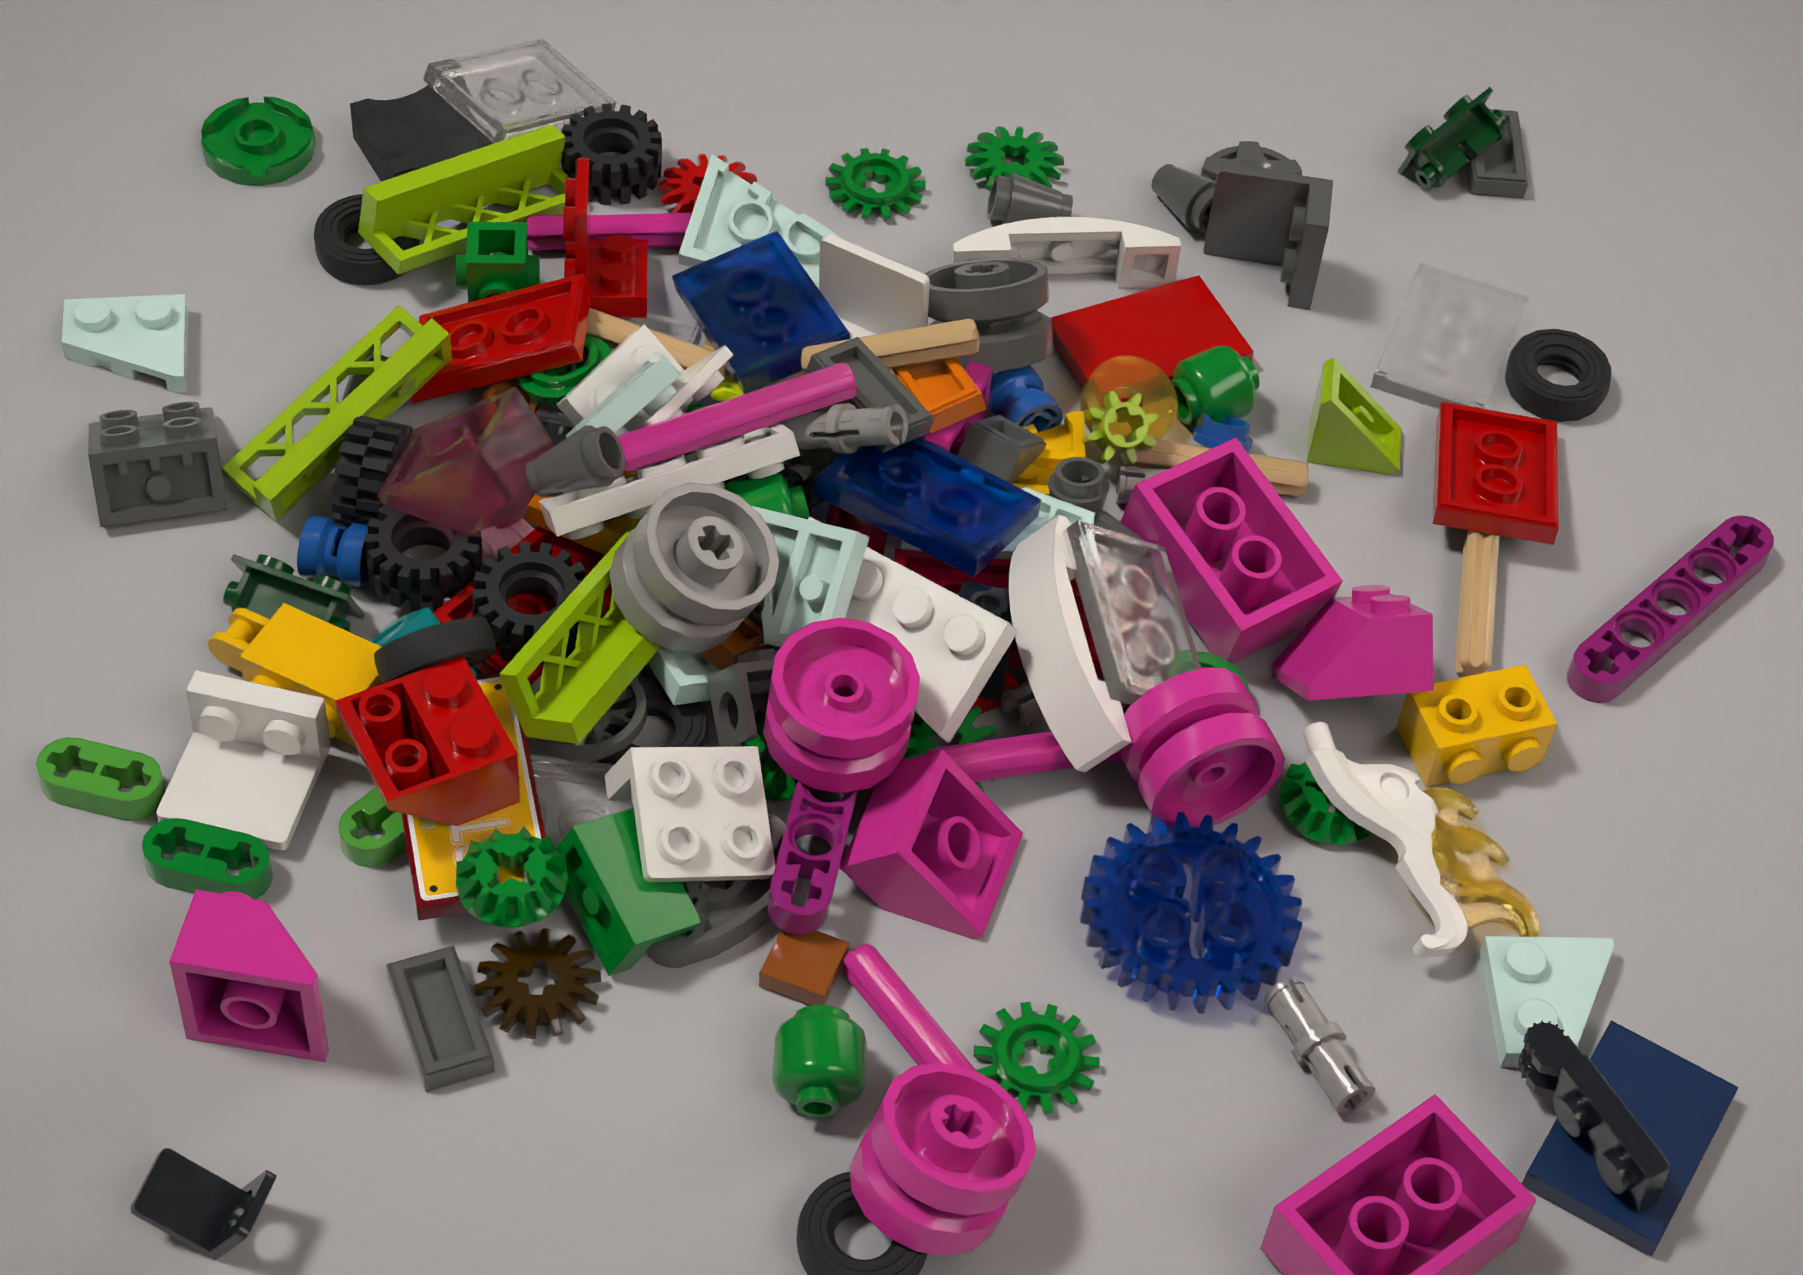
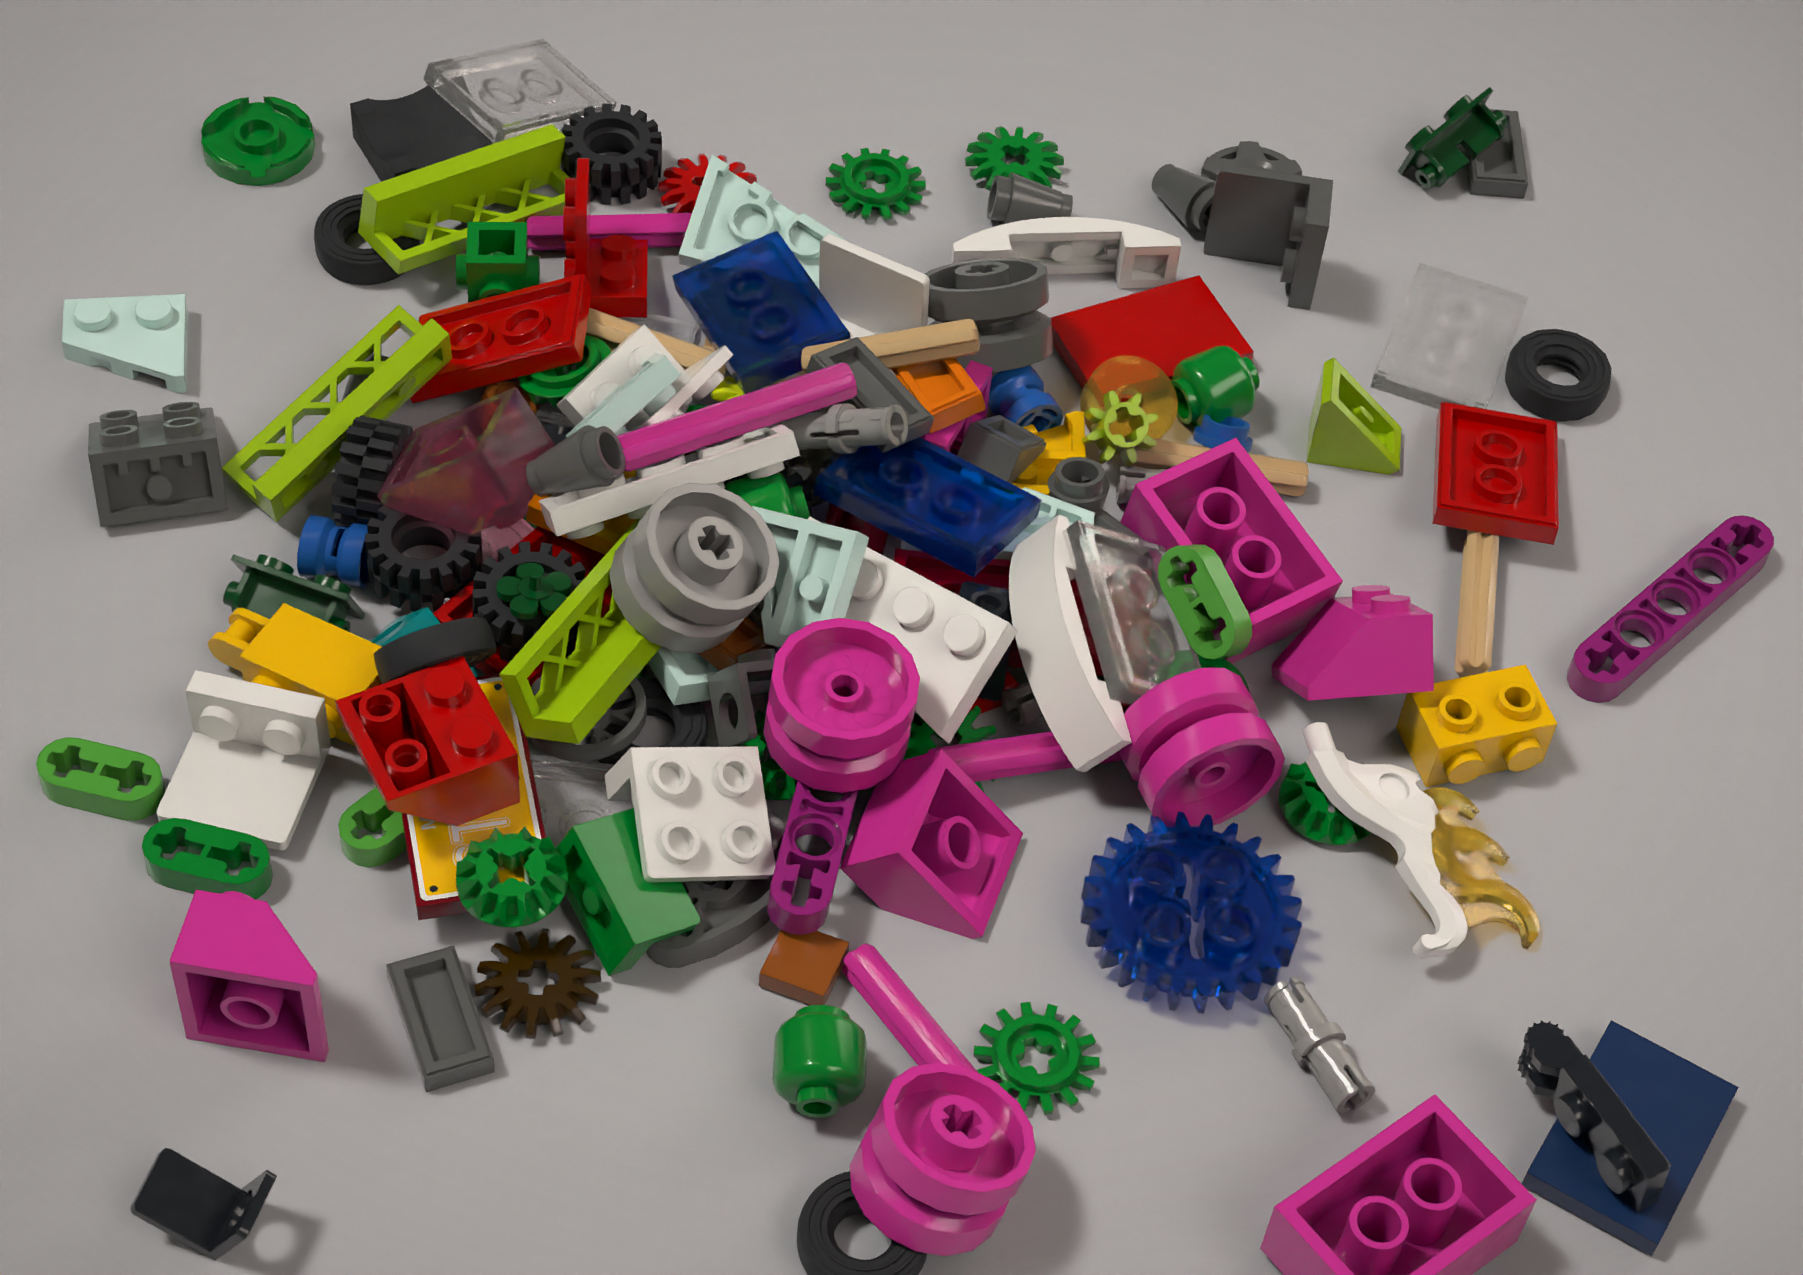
(533, 591): none -> dark green plant
(1204, 601): none -> bright green beam
(1540, 981): light aqua wing -> none

